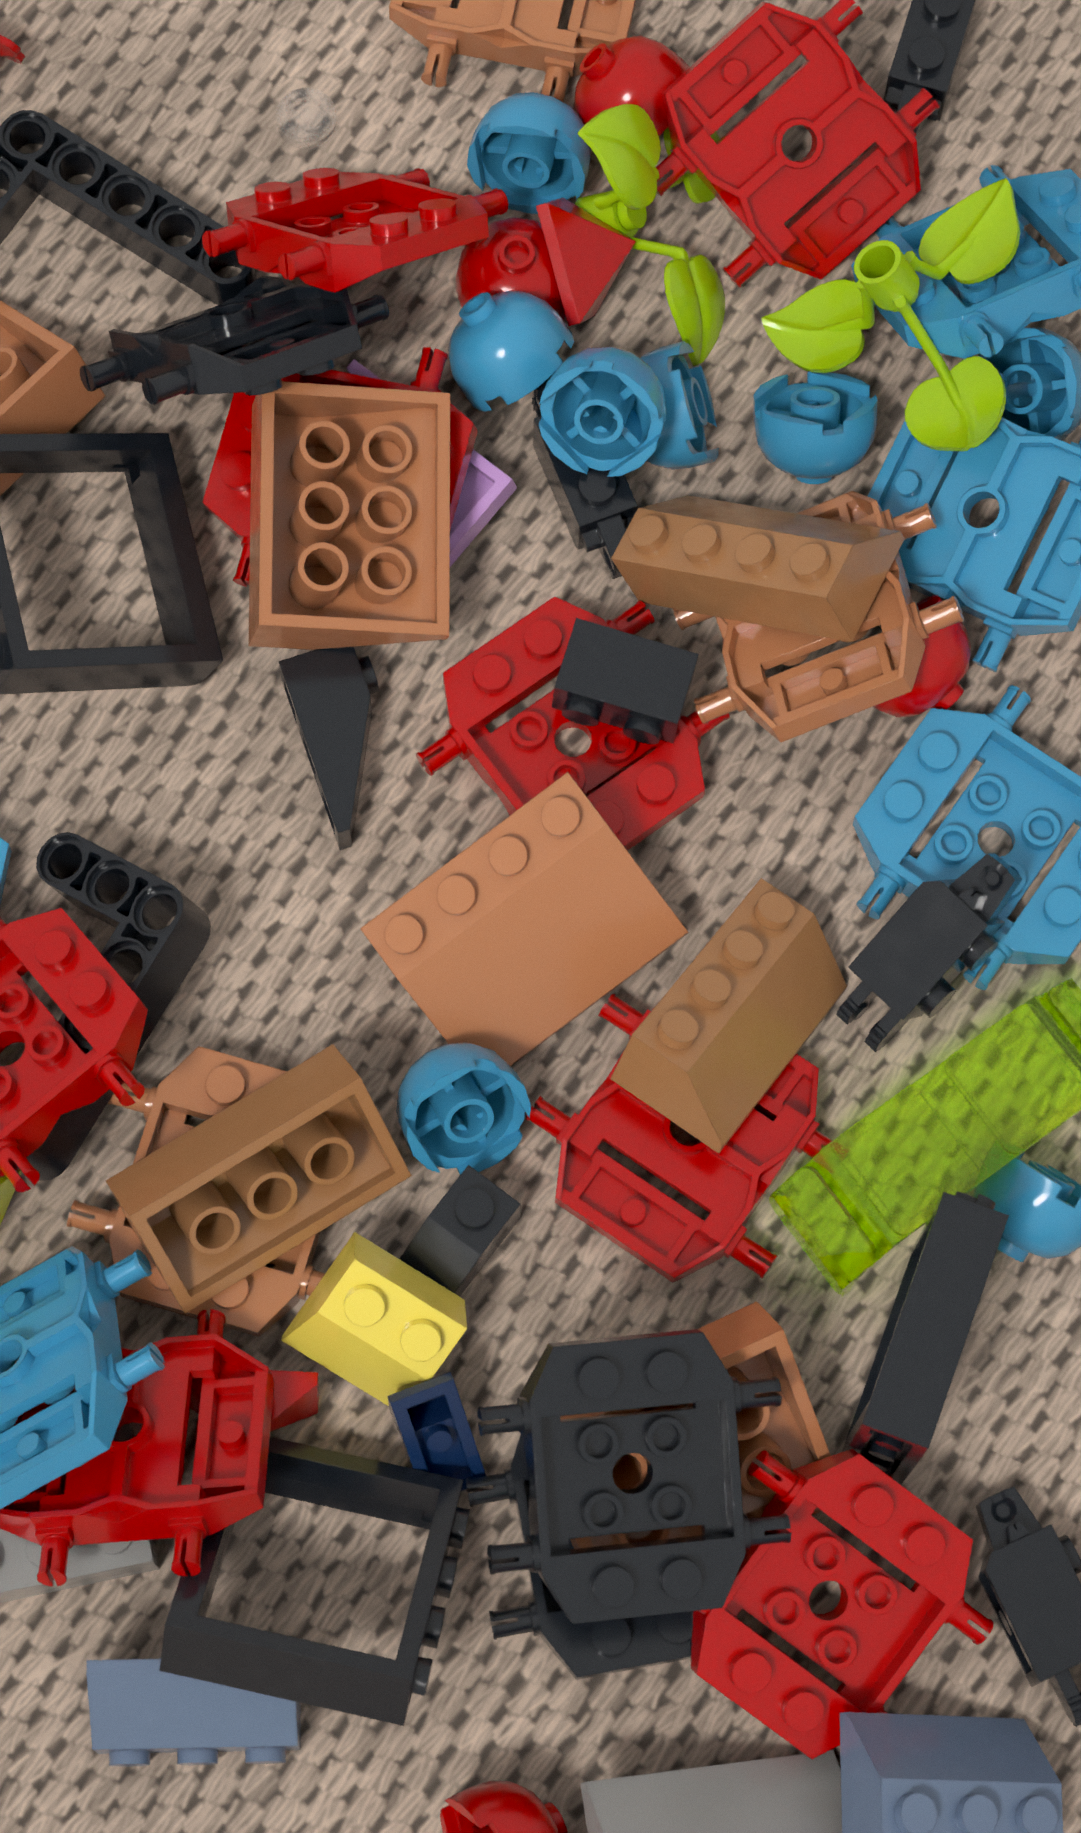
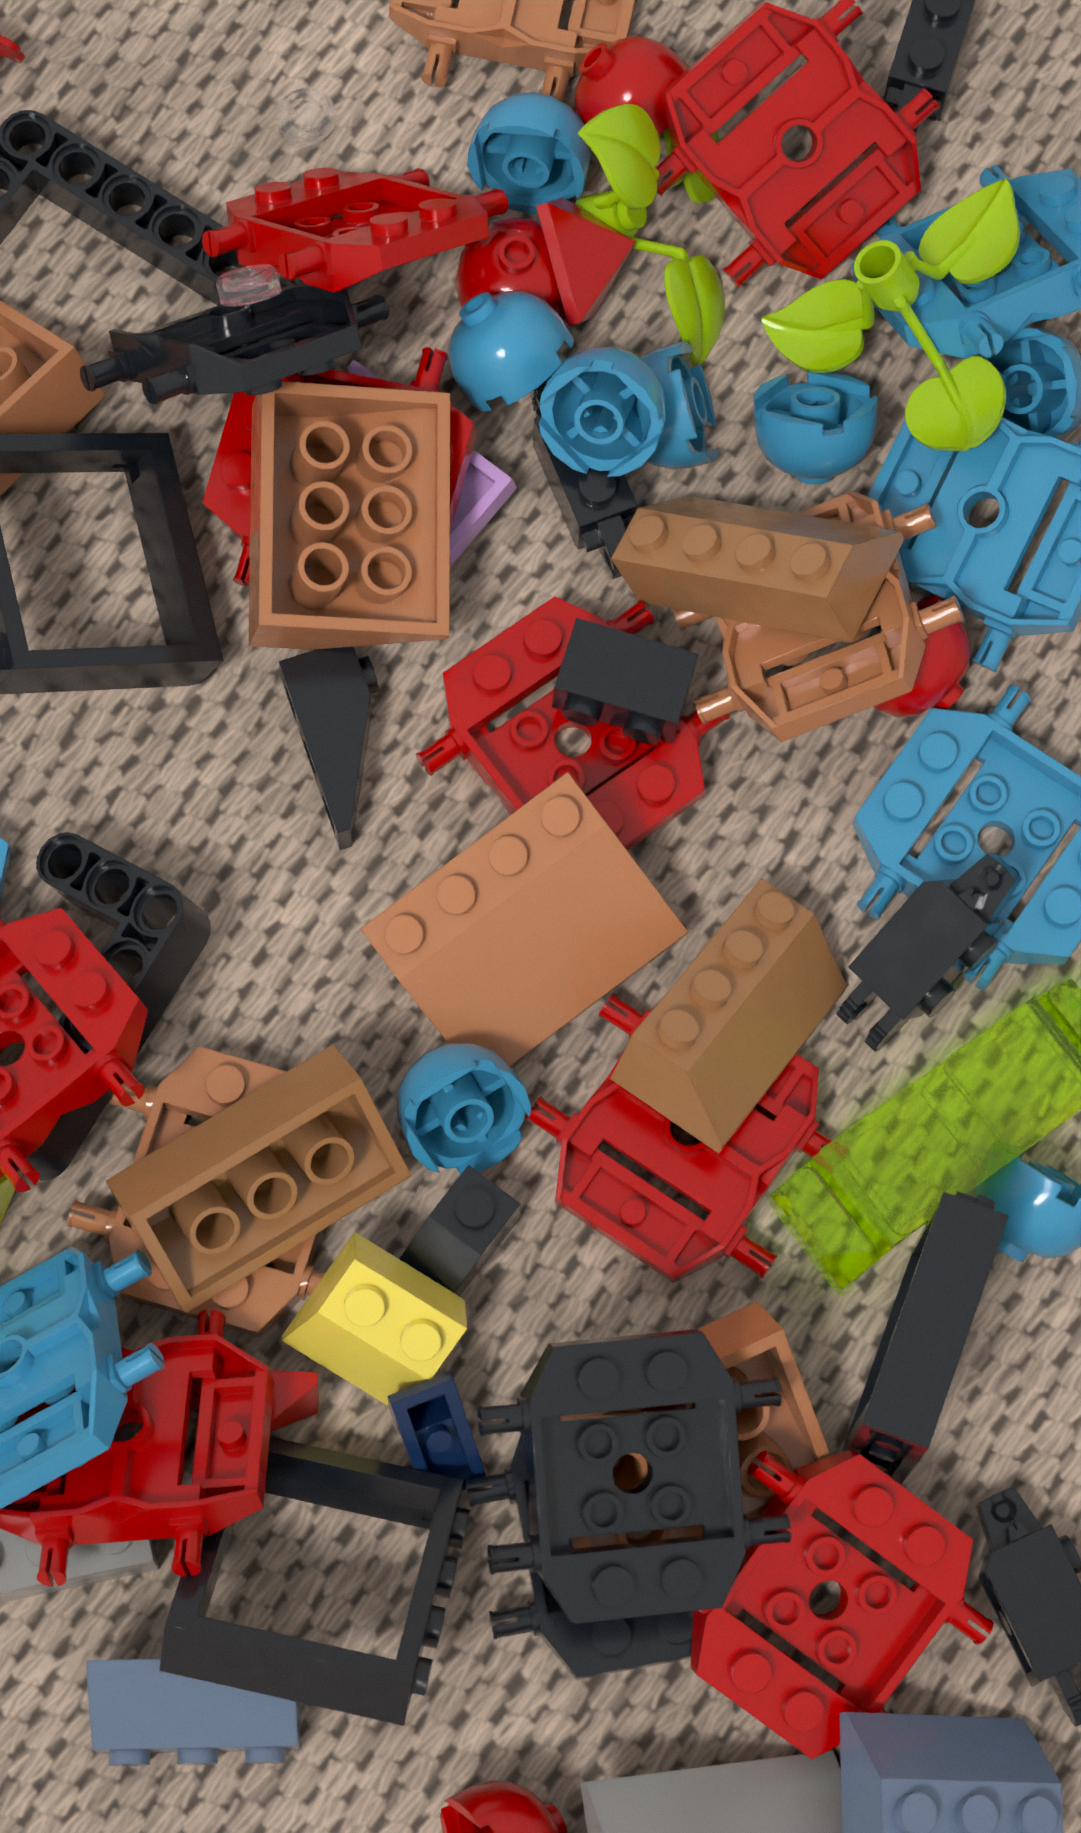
(248, 285): none -> clear tile

